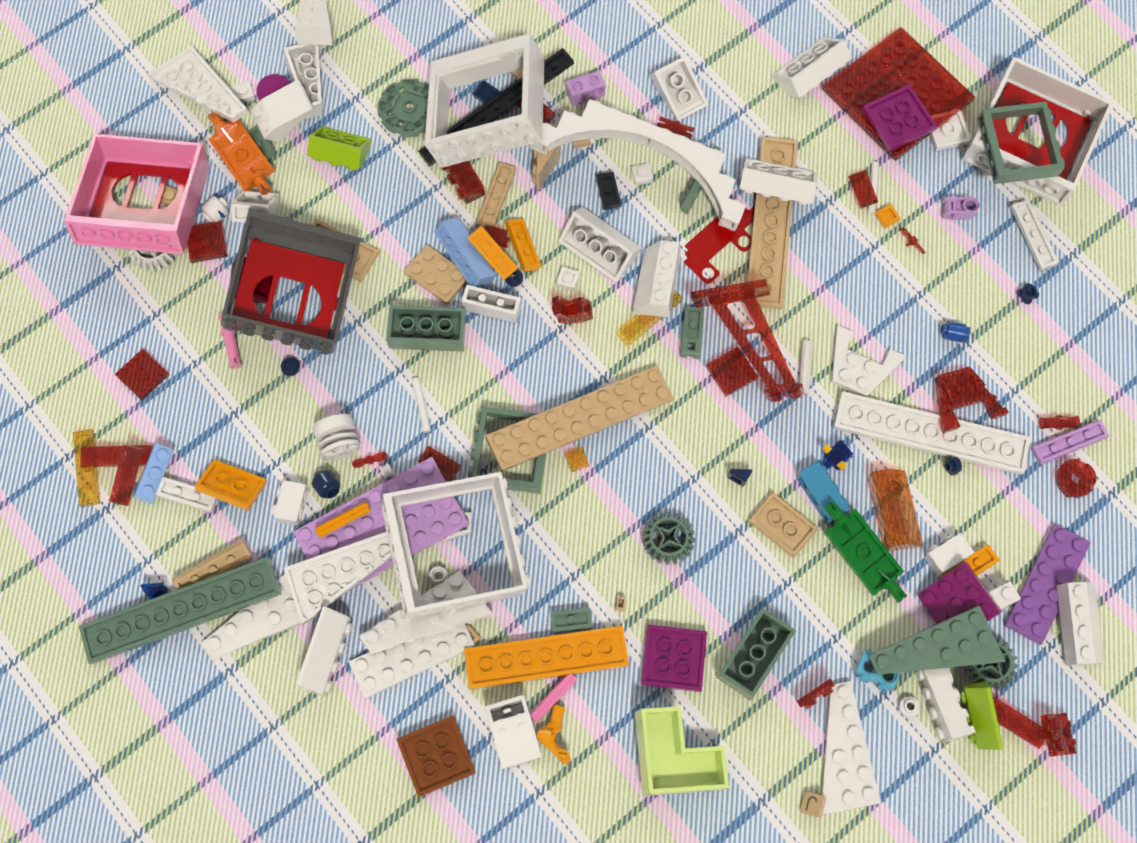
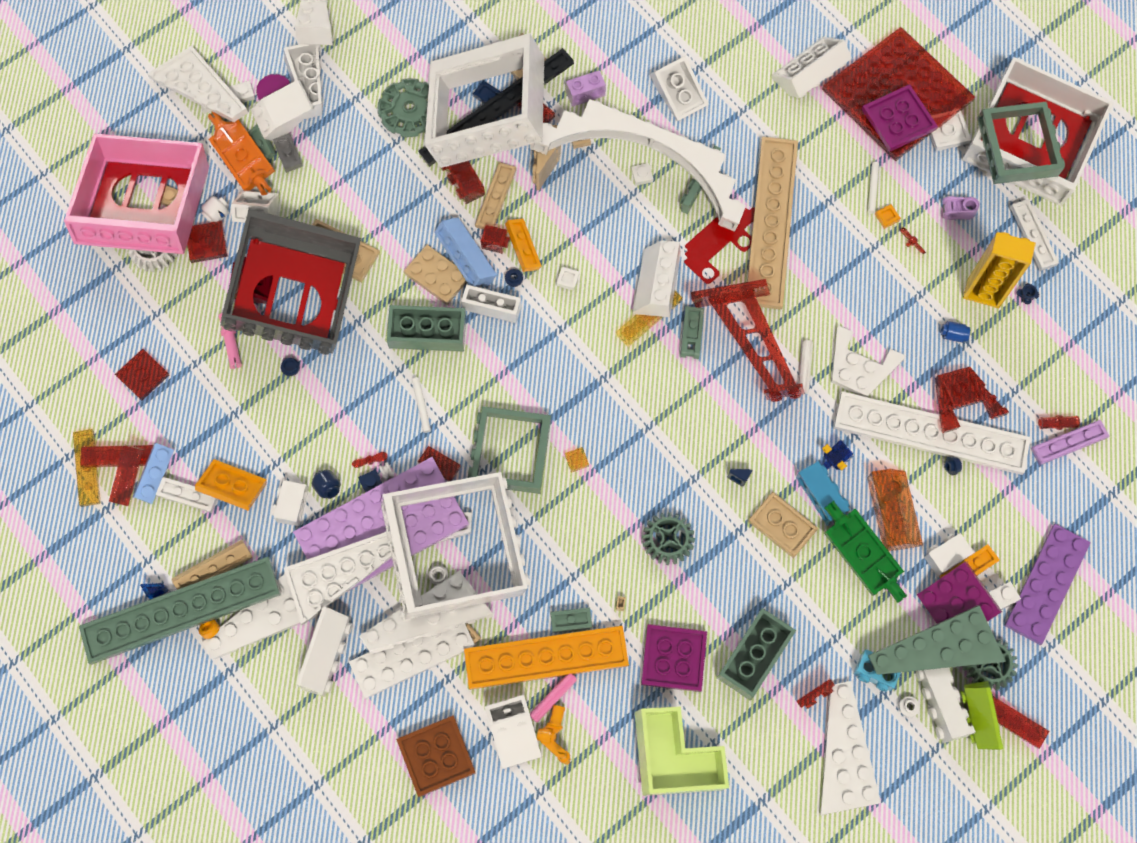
(209, 629): none -> light orange tile
(287, 152): none -> flat silver plate
(336, 437): white wheel -> none
(338, 147): lime slope -> none
(342, 519): light orange axle -> none
(370, 480): none -> dark blue plate
(493, 253): light orange plate -> none
(572, 311): clear red brick -> none
(578, 418): tan plate -> none
(599, 244): white slope -> none
(608, 190): black plate -> none
(676, 127): clear red pin -> none
(731, 371): clear red plate -> none
(778, 181): white slope -> none
(813, 804): tan tile -> none
(863, 189): clear red tile -> none
(999, 269): none -> yellow brick
(1058, 734): clear red plate -> none
(1070, 487): clear red plate -> none
(1080, 623): white slope -> none

